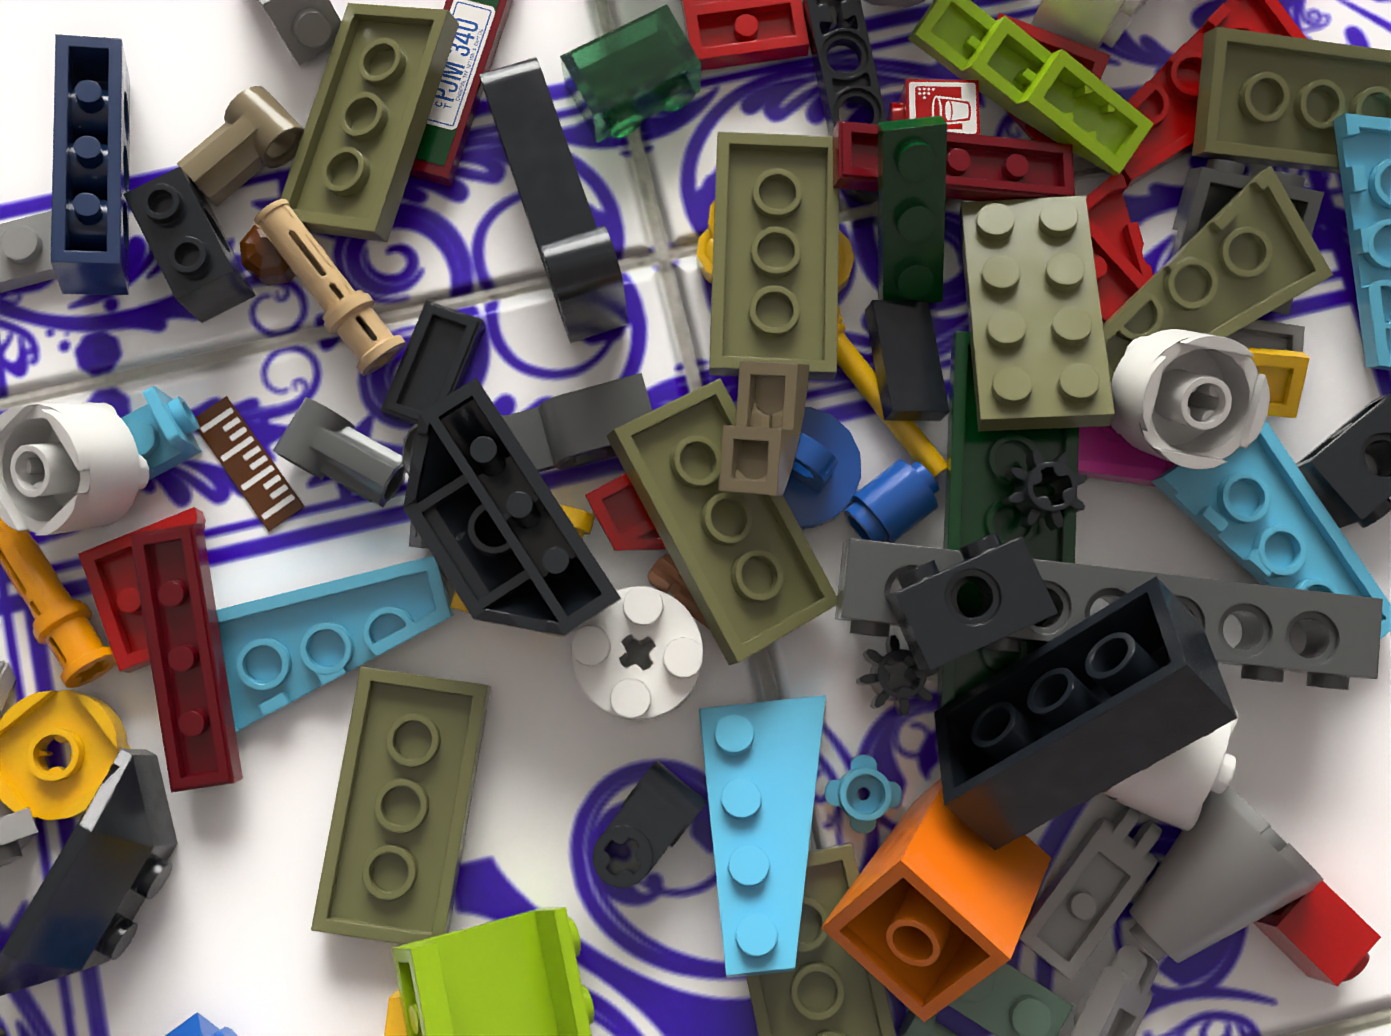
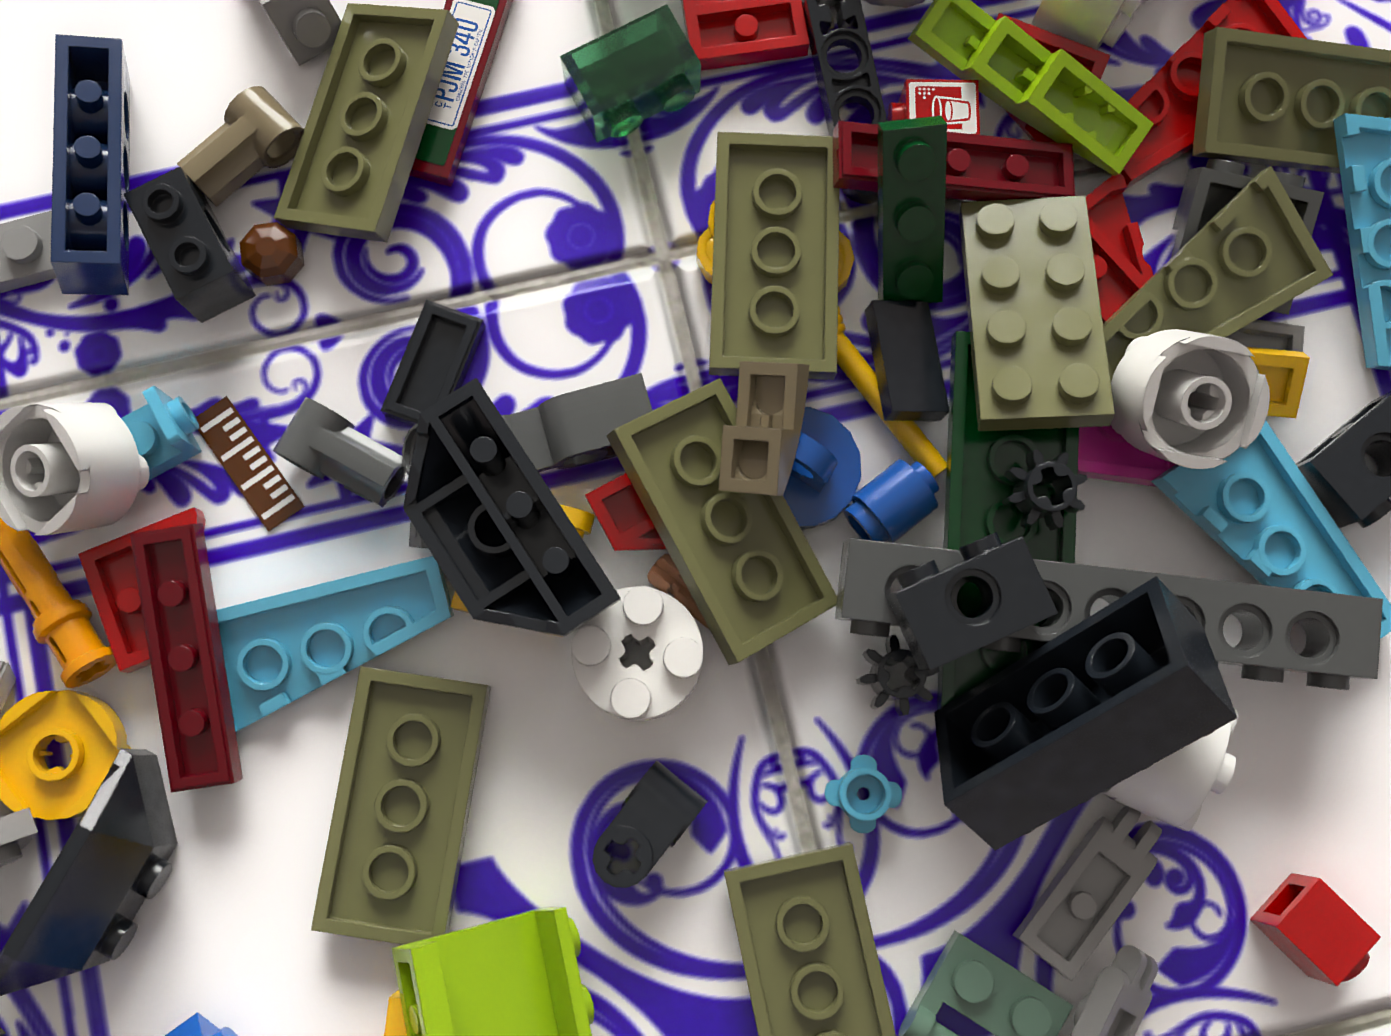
(345, 309): tan pin -> none
(571, 246): black beam -> none
(761, 810): medium azure wing -> none
(937, 906): orange slope -> none
(1218, 880): light grey cone -> none

